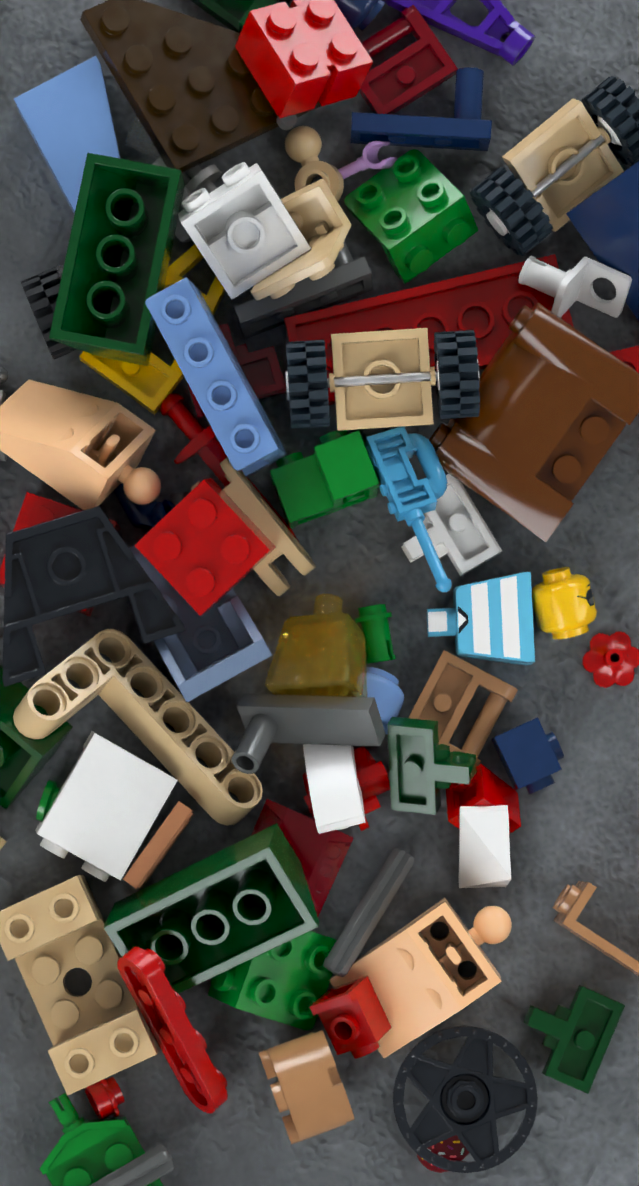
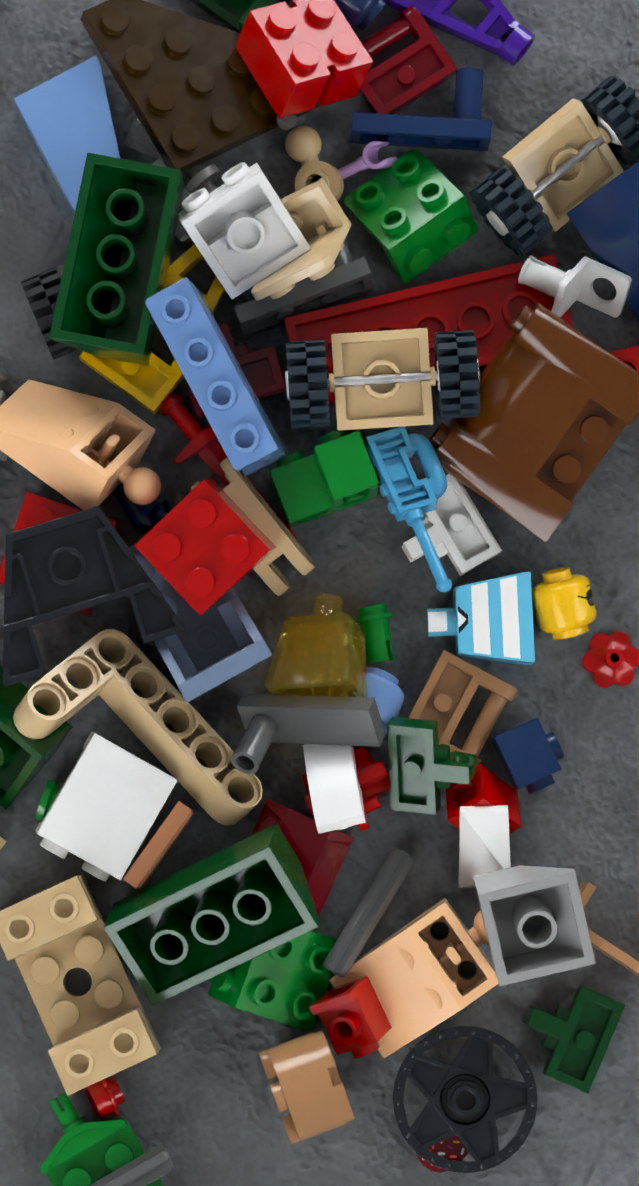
(173, 1031): red plate -> none
(533, 922): none -> light grey slope

